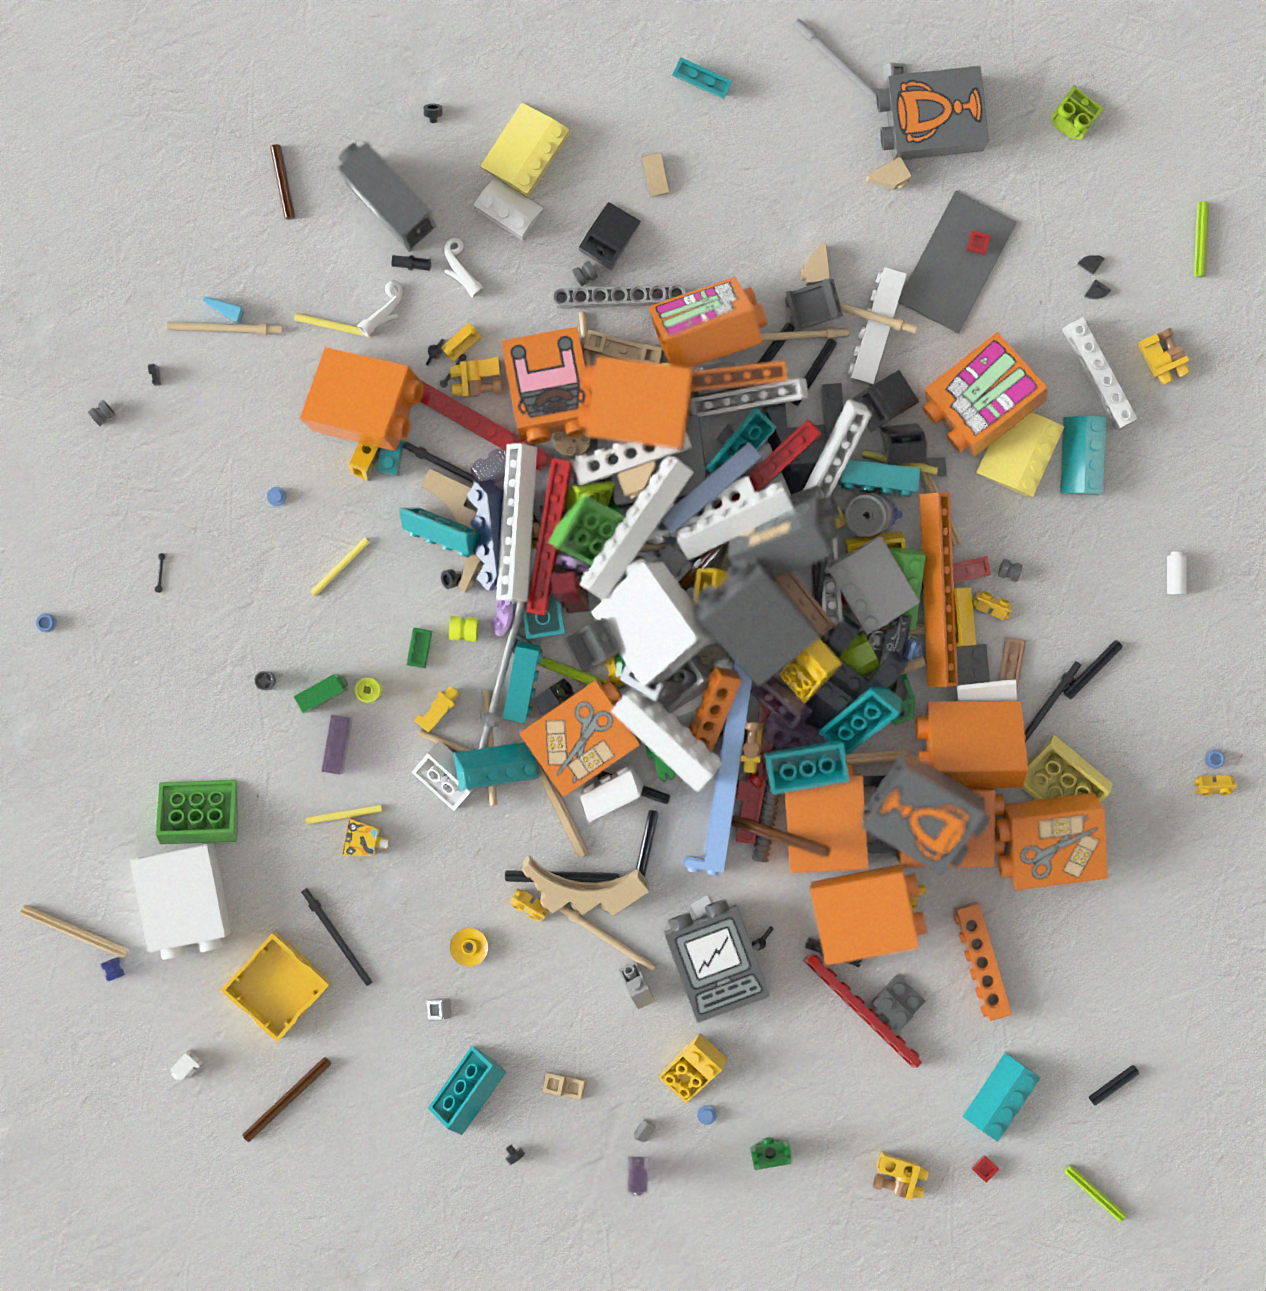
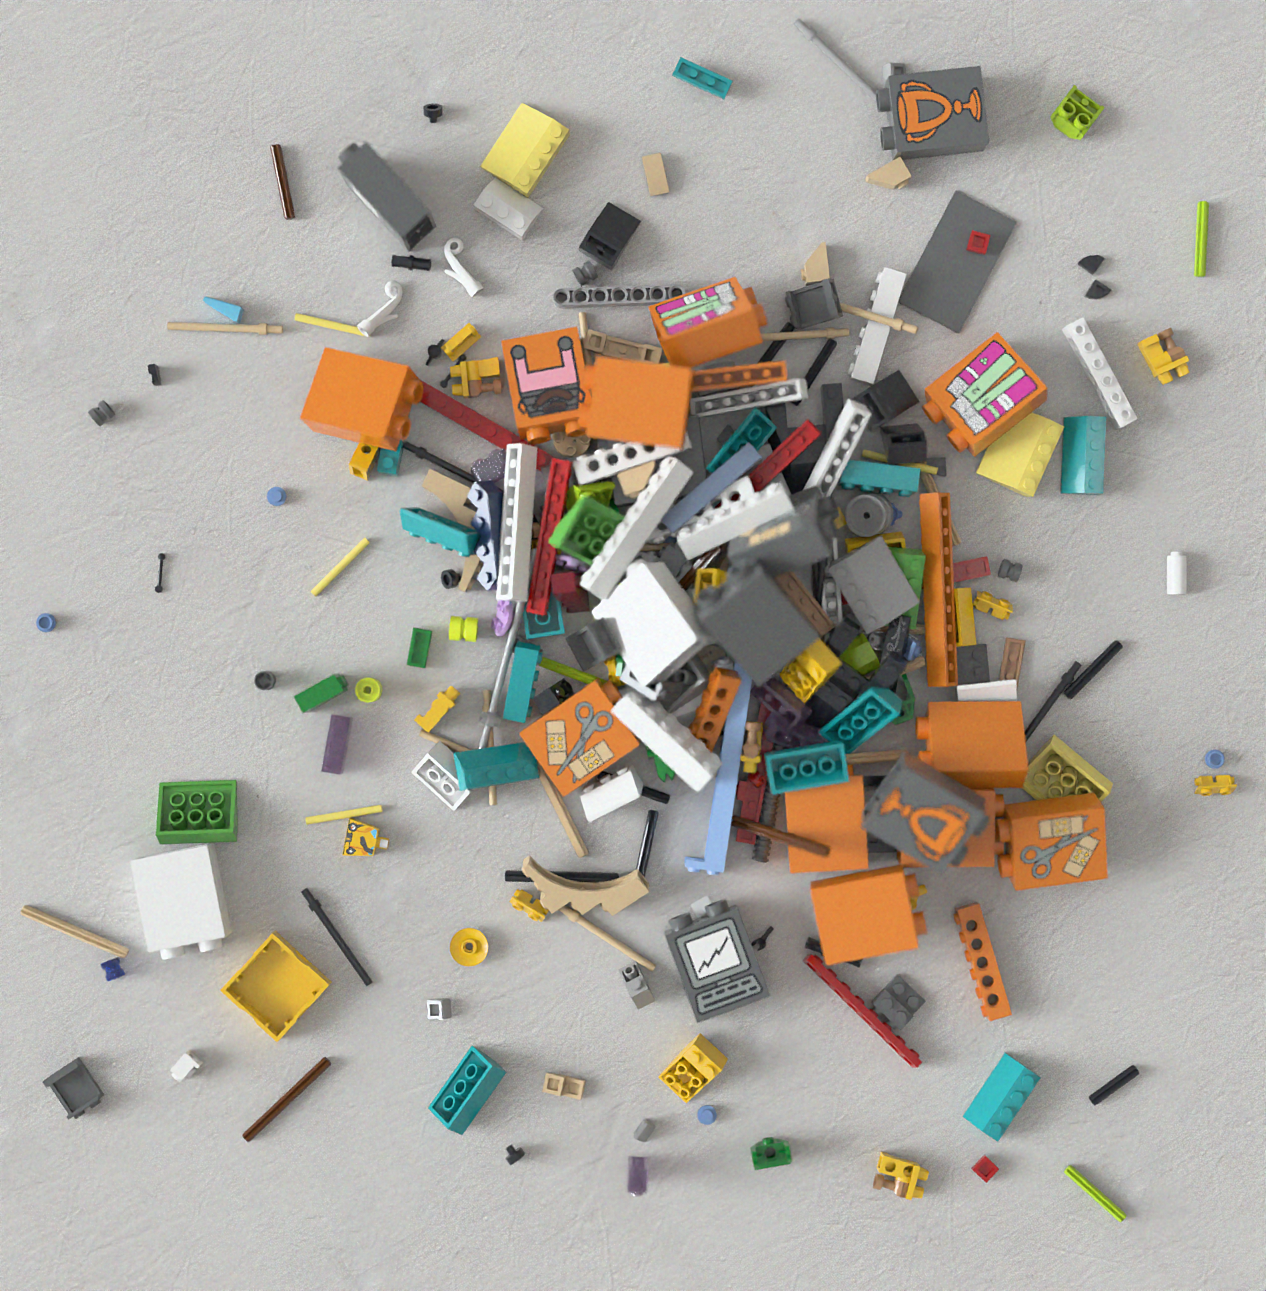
(75, 1088): none -> dark grey panel

